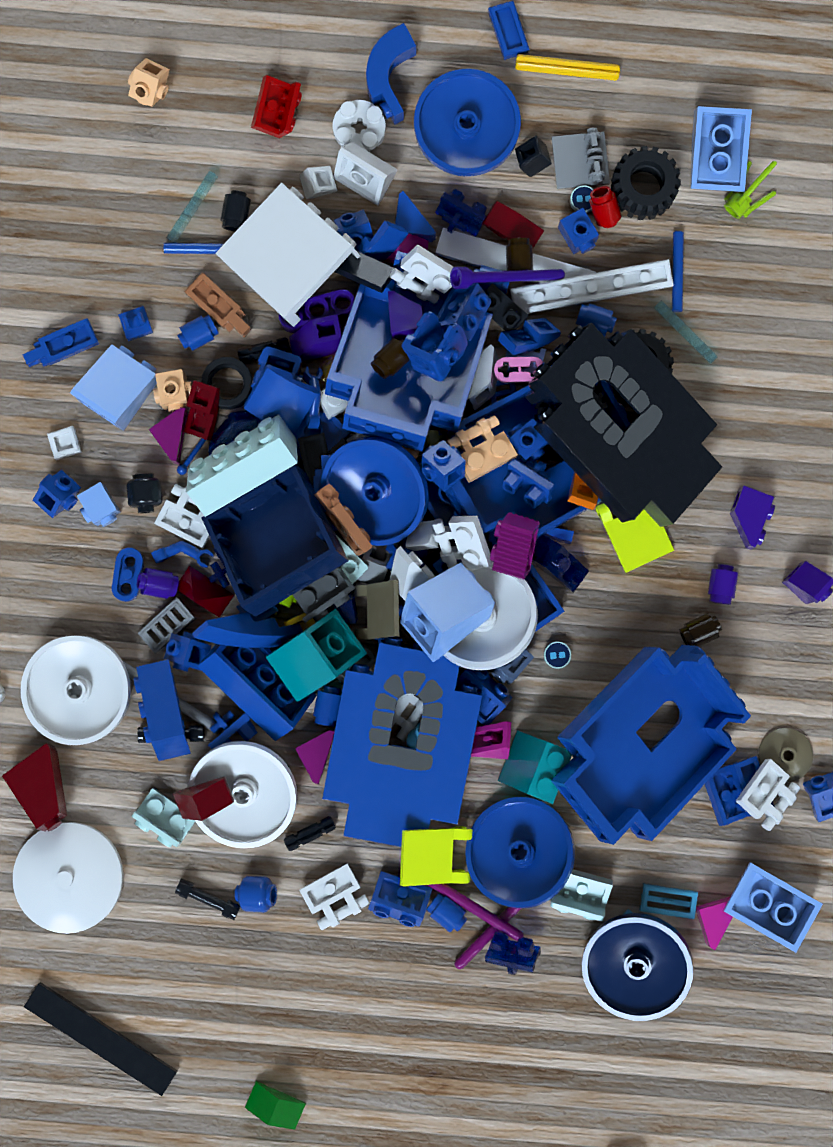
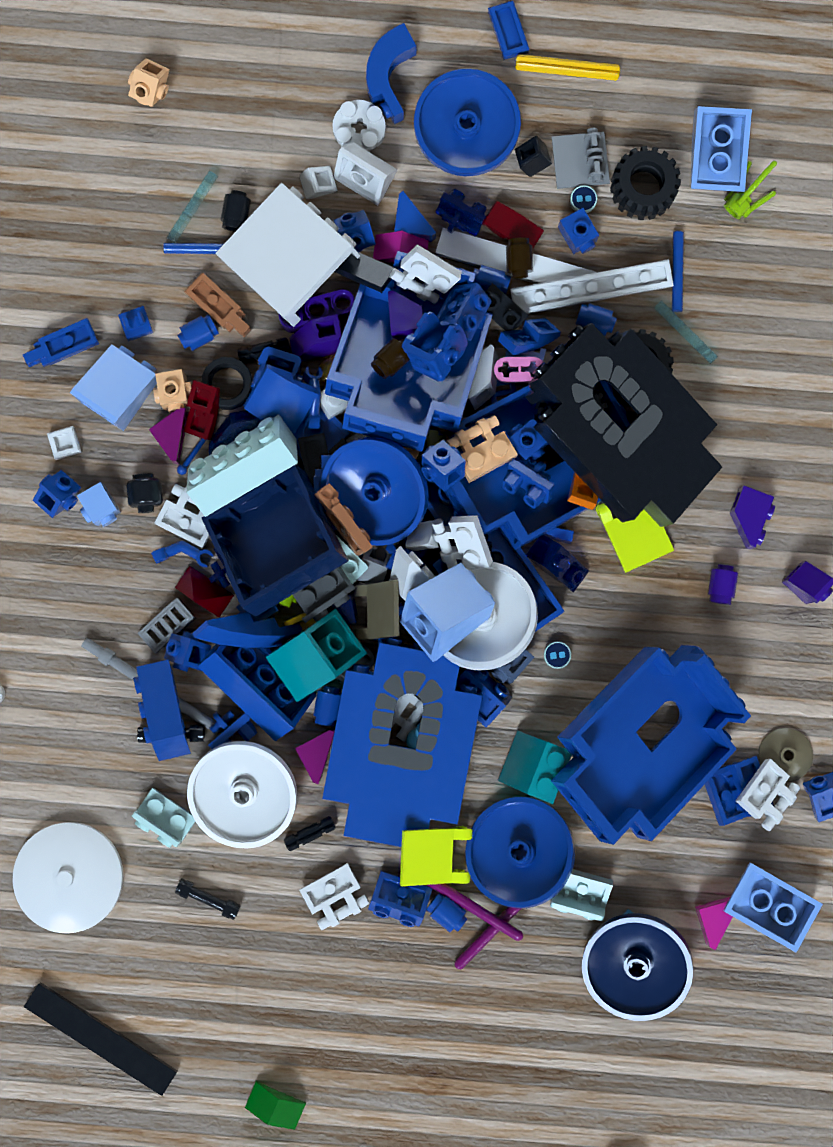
(39, 787): dark red slope -> none
(75, 690): white dish -> none
(125, 574): blue plate -> none
(157, 583): dark purple brick -> none
(203, 799): dark red slope -> none
(256, 894): blue head -> none
(276, 107): red bracket -> none
(384, 241): blue slope -> none
(463, 277): dark purple piece -> none
(492, 741): dark pink slope -> none
(512, 954): clear blue hips -> none
(515, 545): magenta brick -> none
(605, 207): red brick -> none
(645, 897): medium azure tile -> none
(700, 630): dark brown brick -> none

